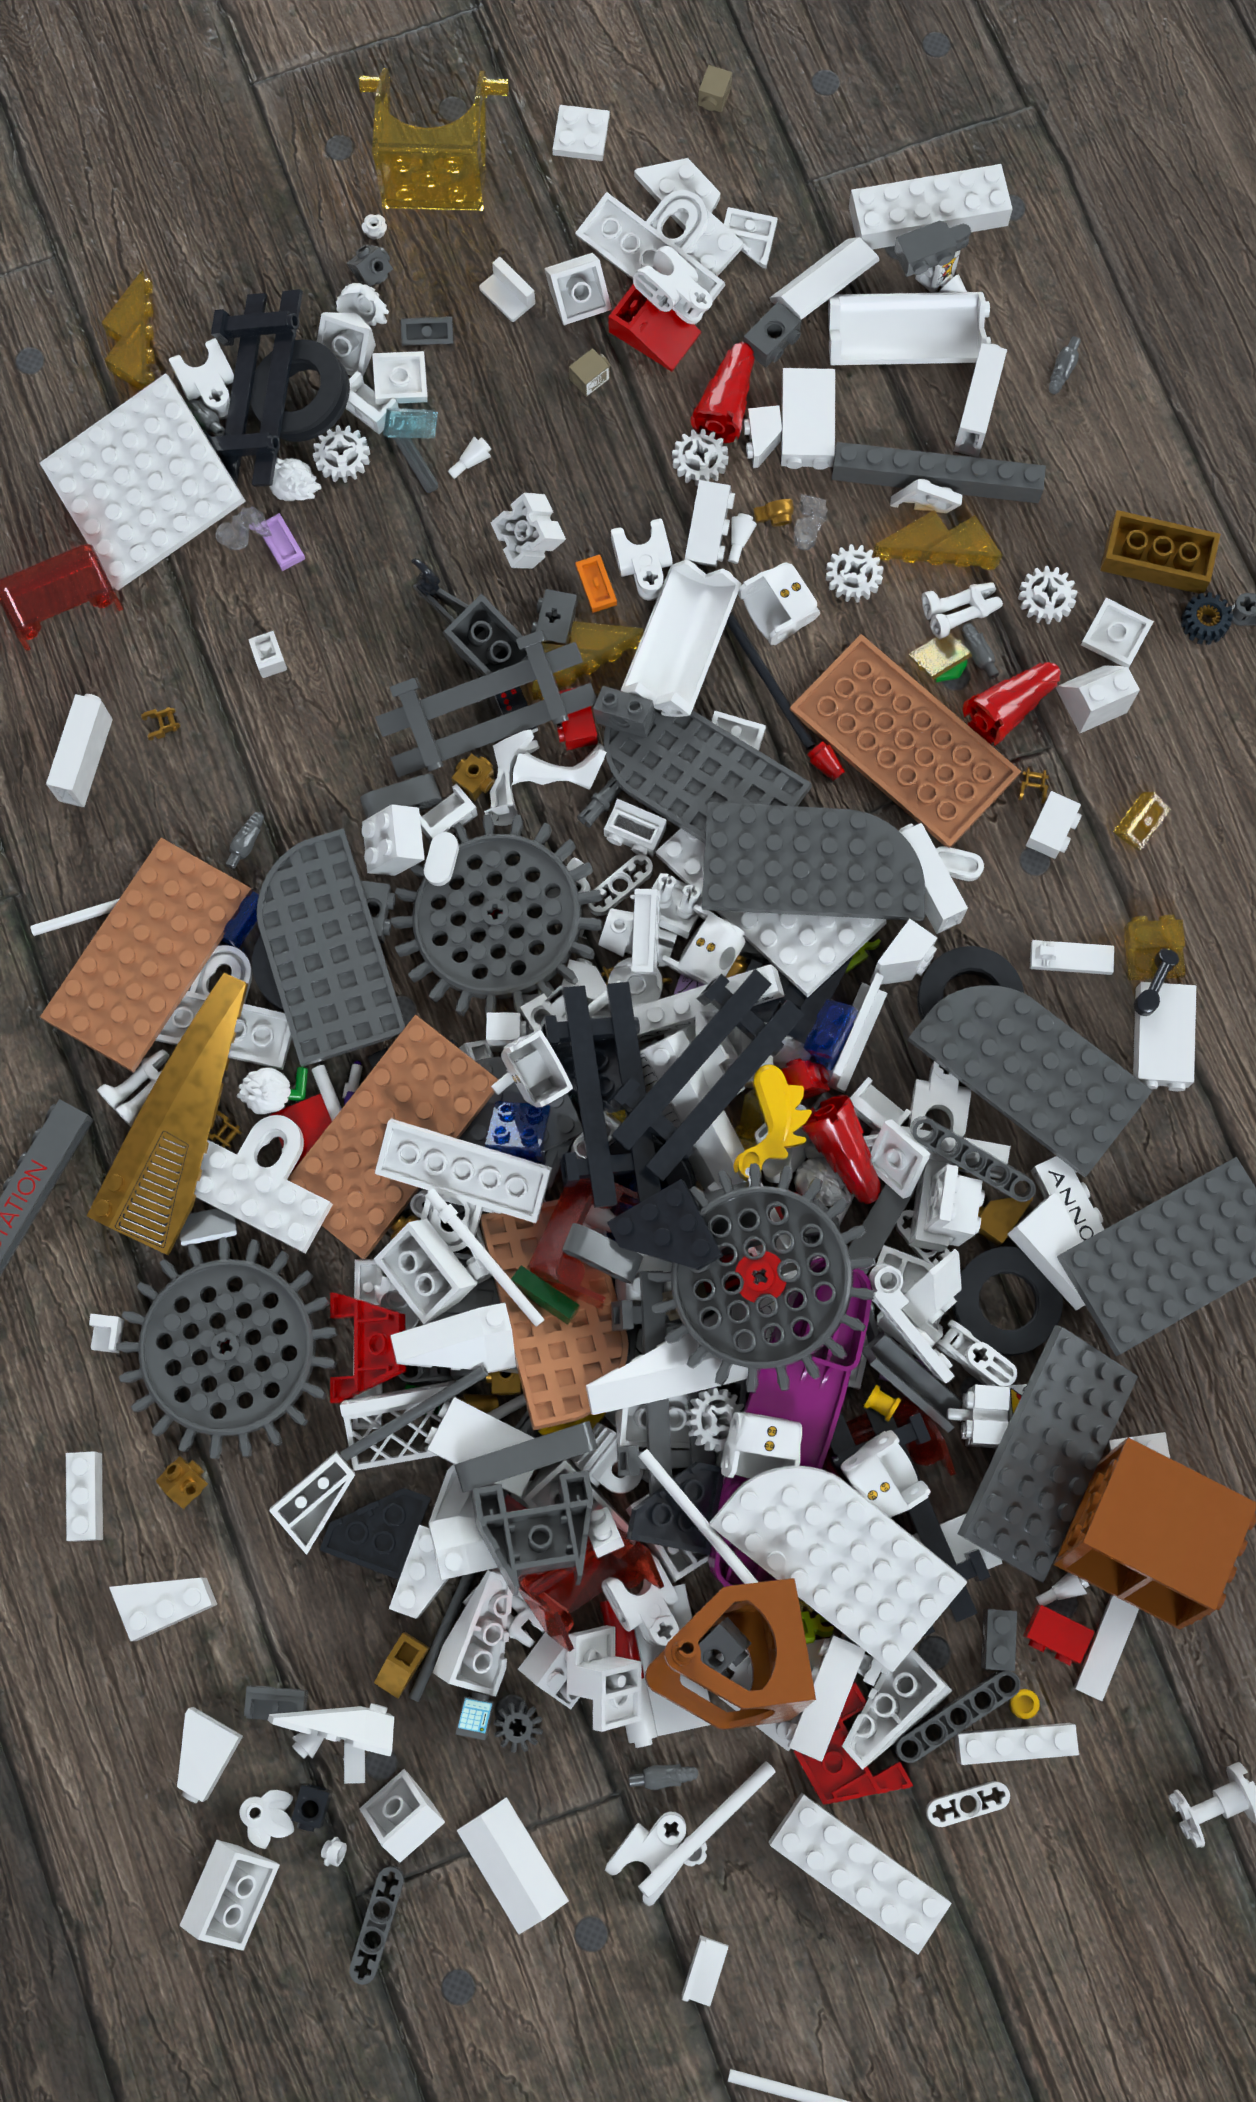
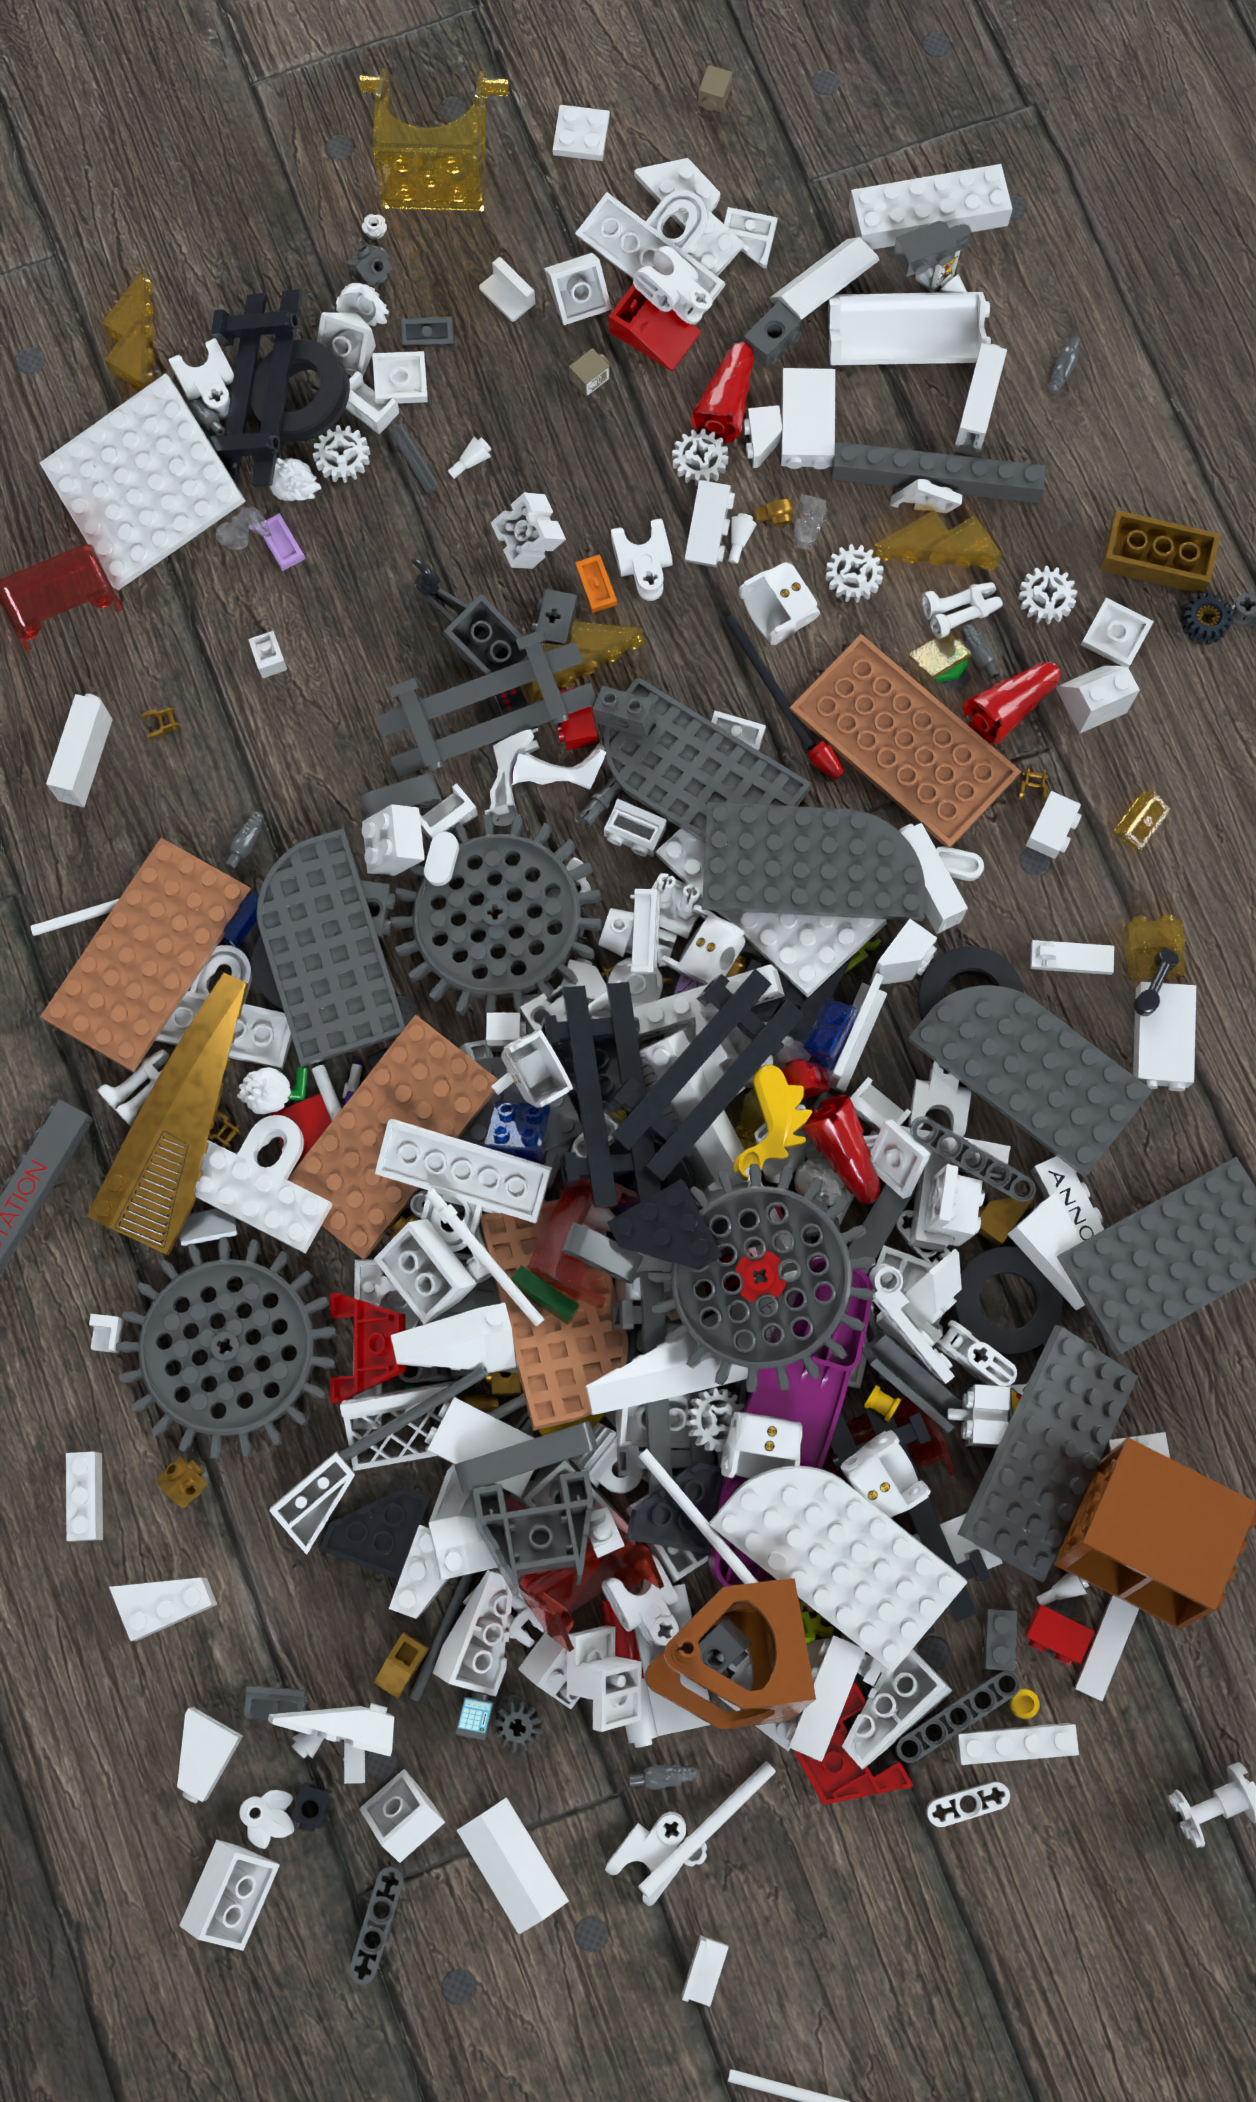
(333, 1852): white plate -> none
(410, 423): clear light blue plate -> none
(474, 776): pearl gold brick -> none
(639, 878): white beam -> none
(681, 637): white cylinder -> none
(859, 1873): white brick -> none

